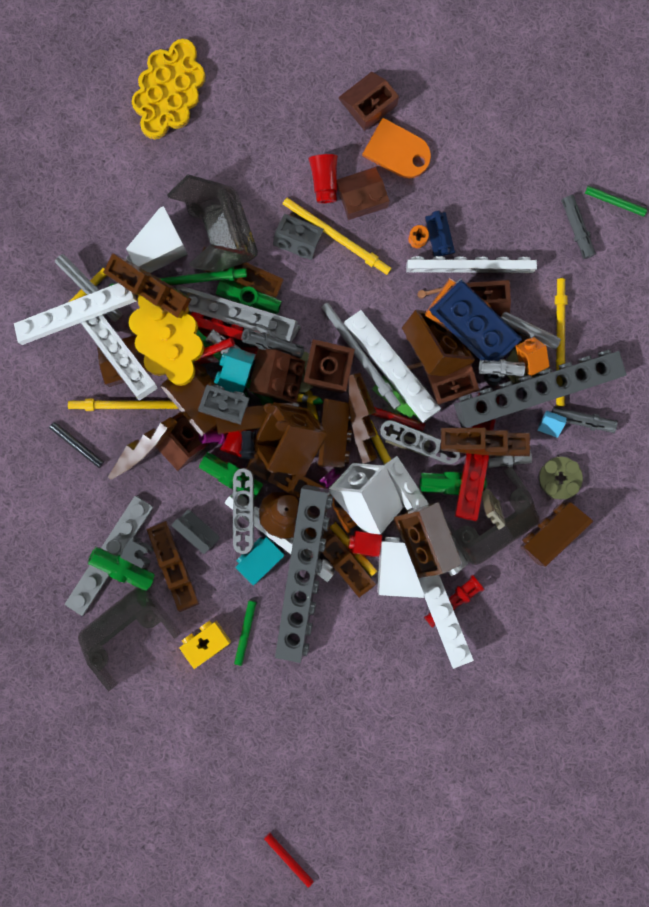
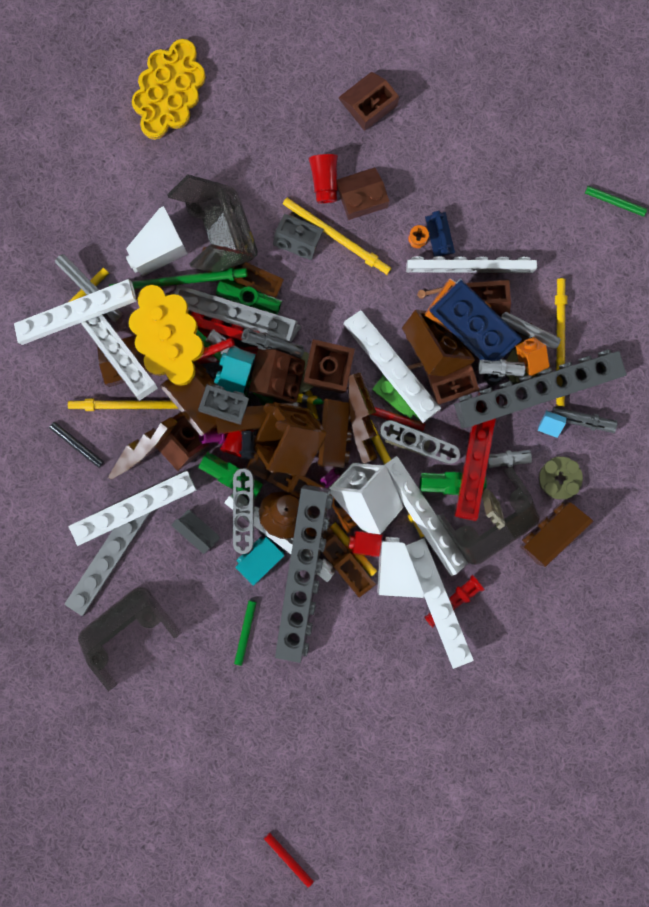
(120, 569): green piece -> none
(132, 508): none -> white plate
(135, 551): dark grey hinge -> none
(147, 285): reddish brown slope -> none
(172, 566): reddish brown slope -> none
(195, 653): yellow brick -> none
(383, 388): light grey bar -> none
(395, 150): orange tile -> none
(428, 540): reddish brown slope -> none
(485, 442): reddish brown slope -> none
(576, 221): dark grey pin -> none

